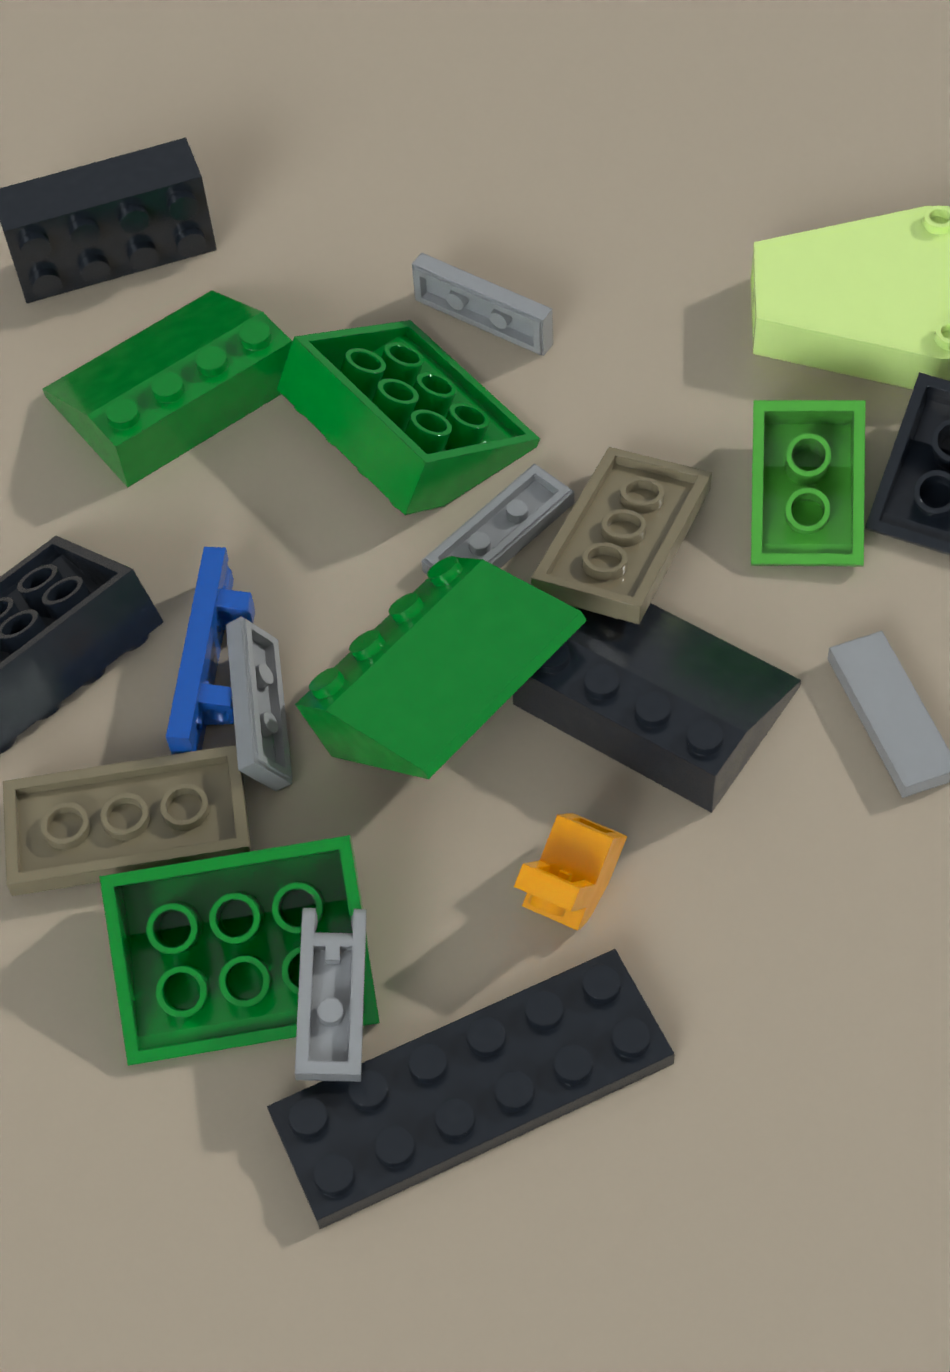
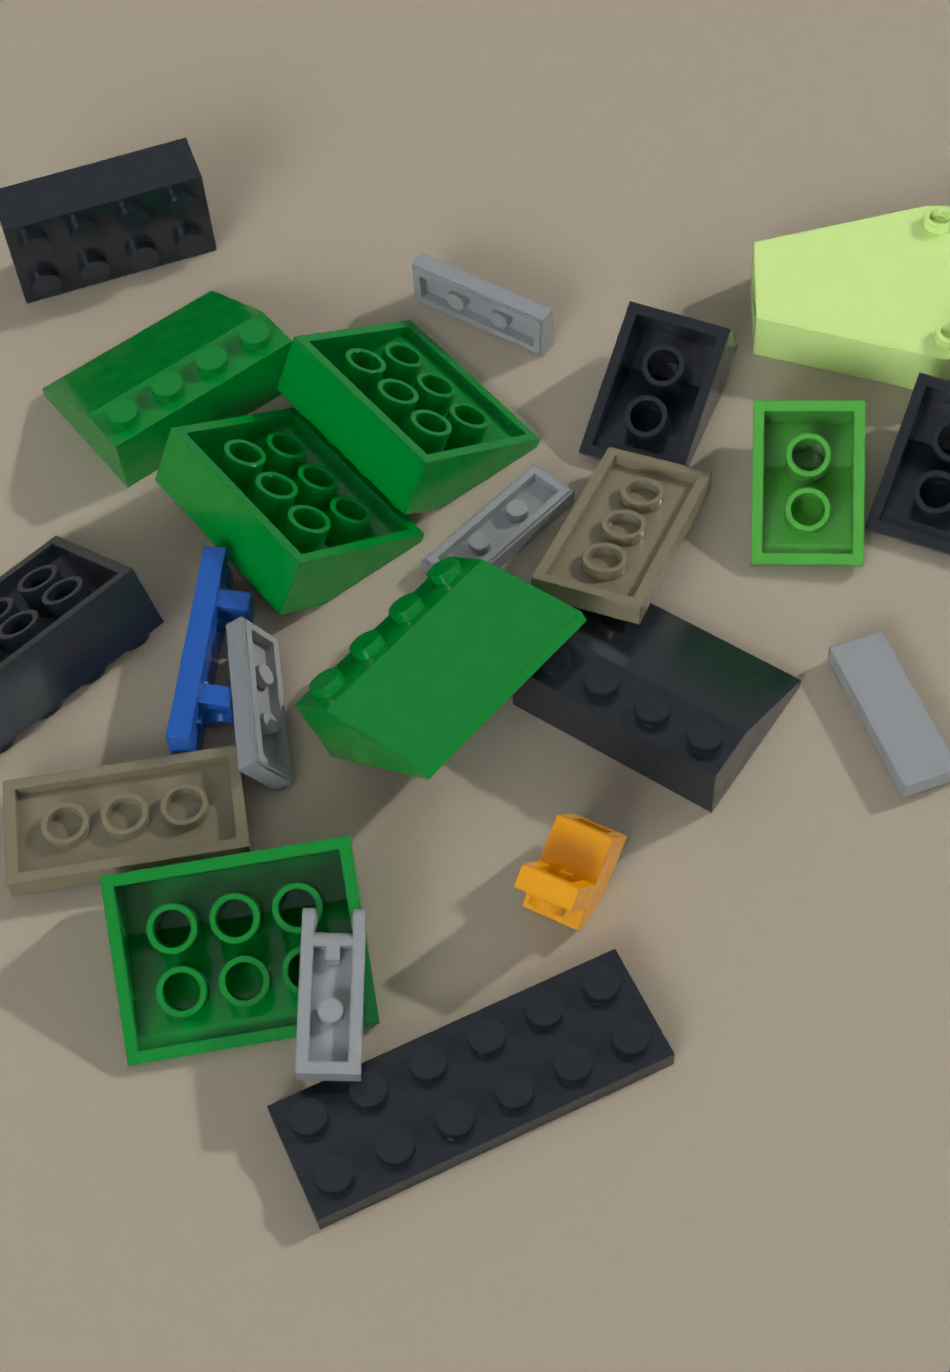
(283, 505): none -> green slope
(660, 385): none -> black slope

